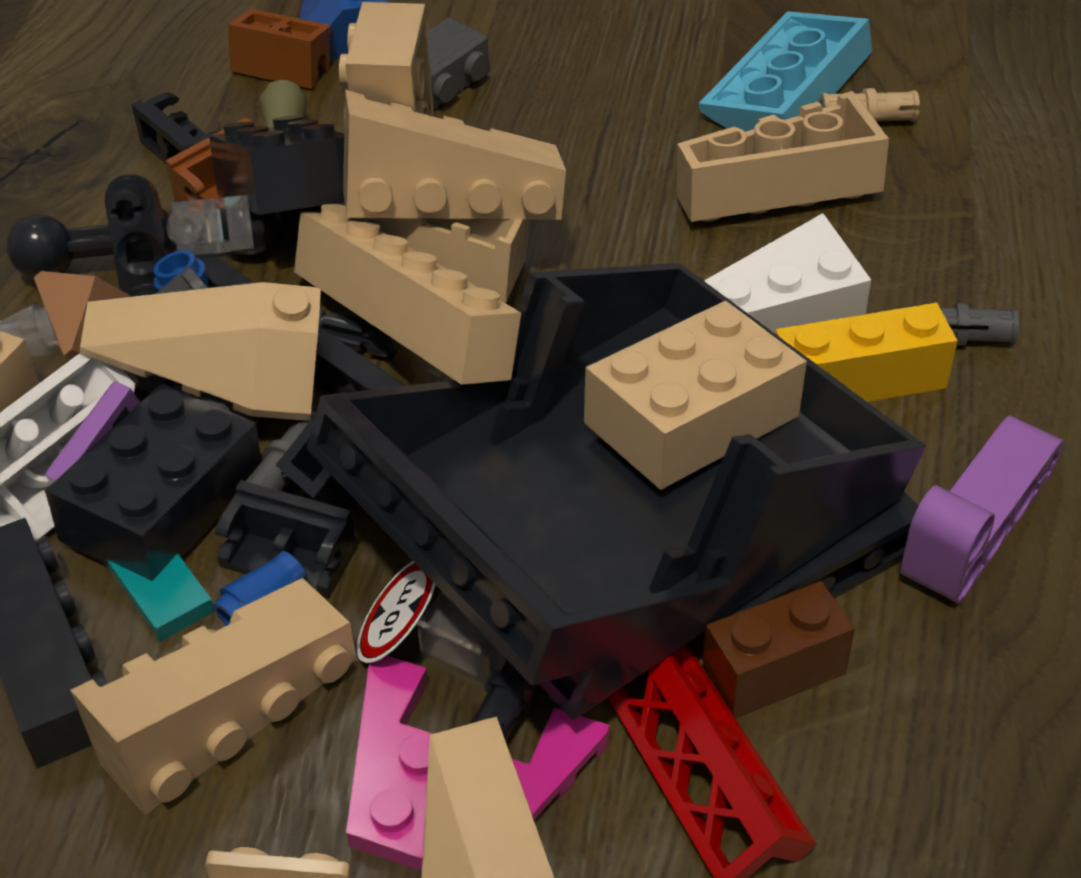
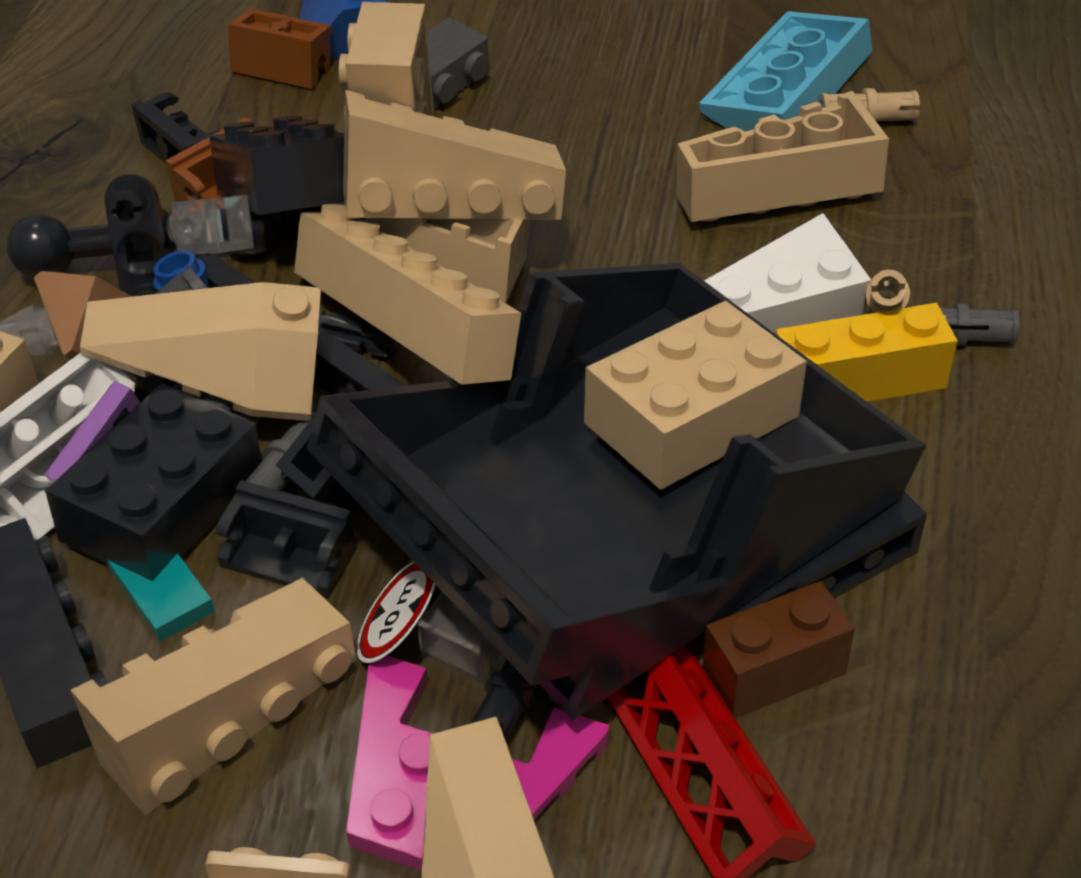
(258, 583): blue cone -> none
(280, 100): olive cone -> none
(896, 283): none -> tan pin
(964, 527): medium lavender beam -> none

